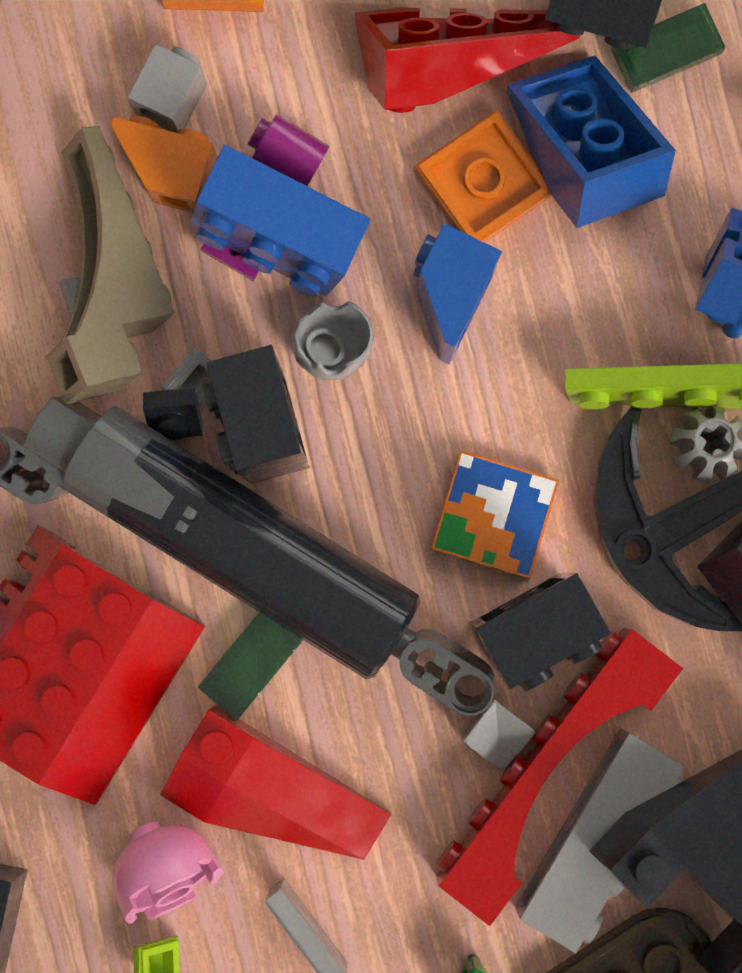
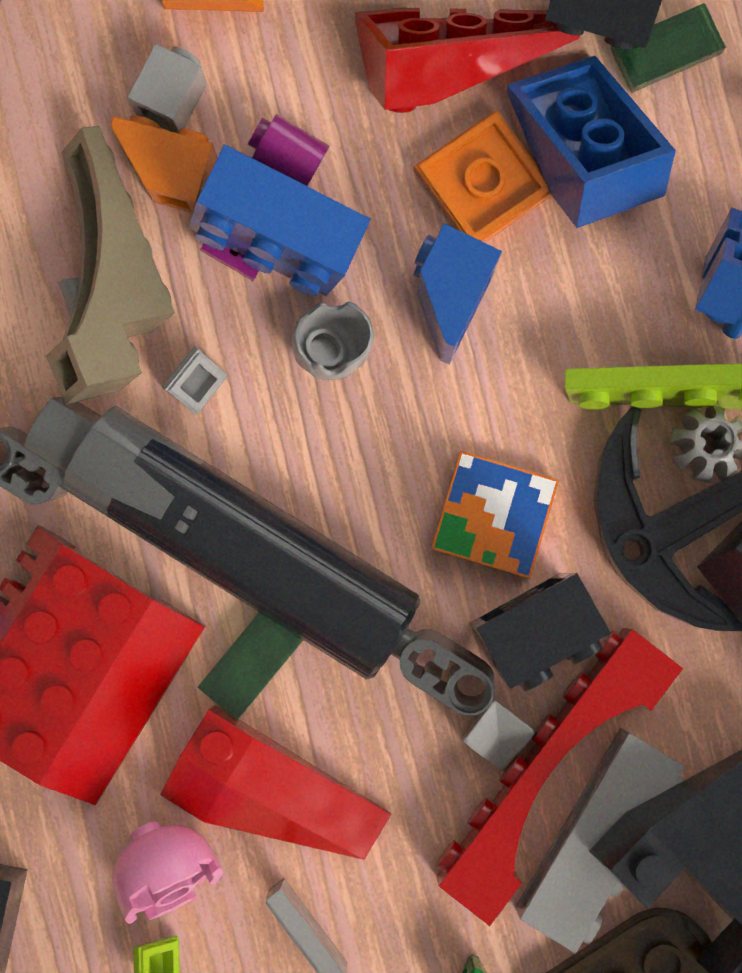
(173, 413): black plate -> none
(257, 415): black brick -> none

